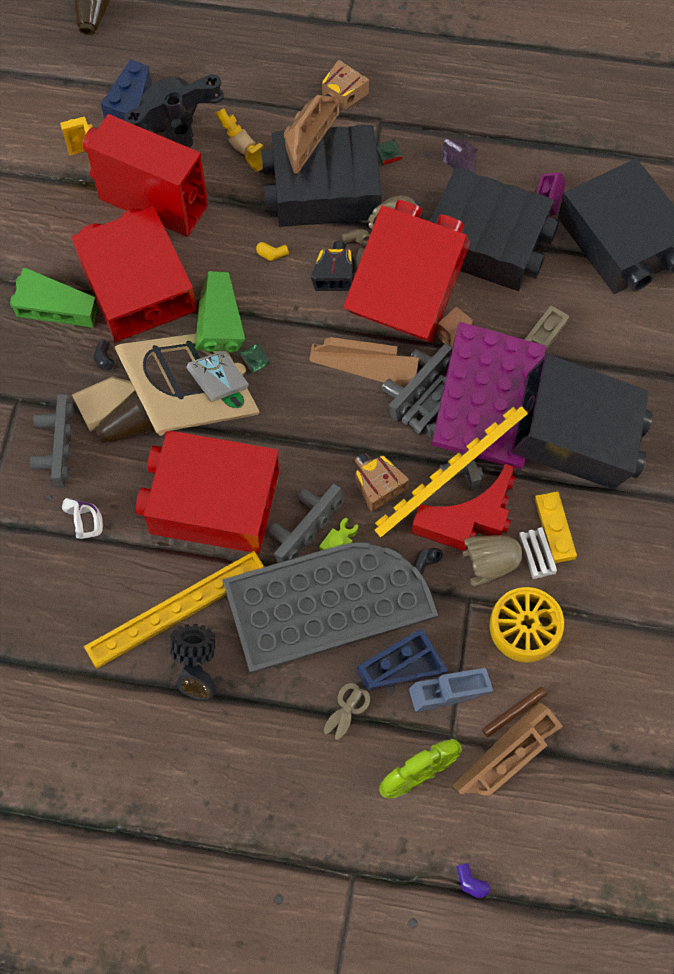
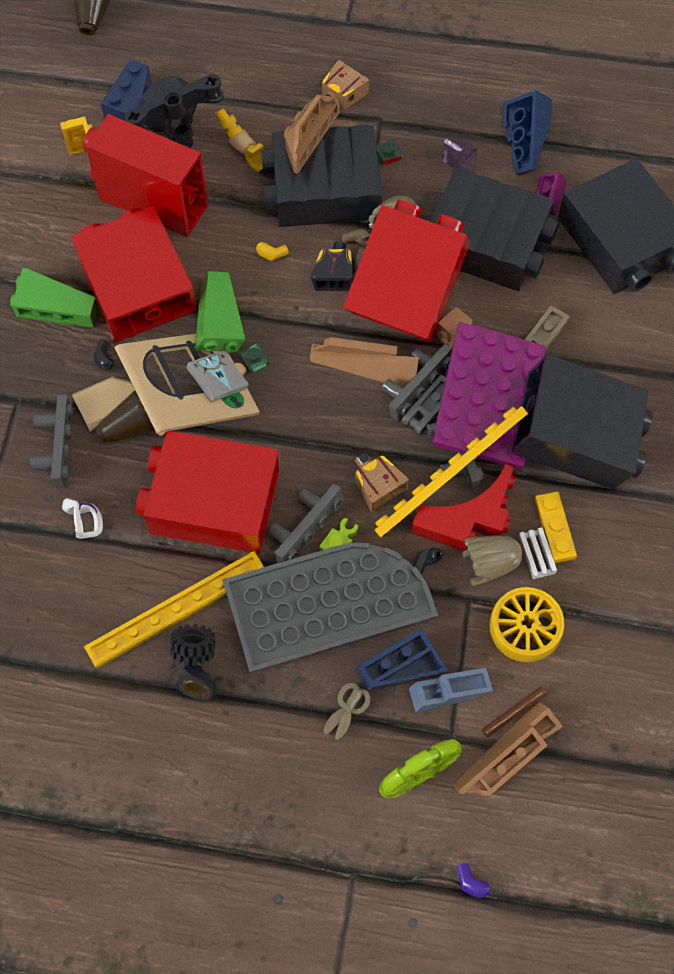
(527, 125): none -> dark blue wedge

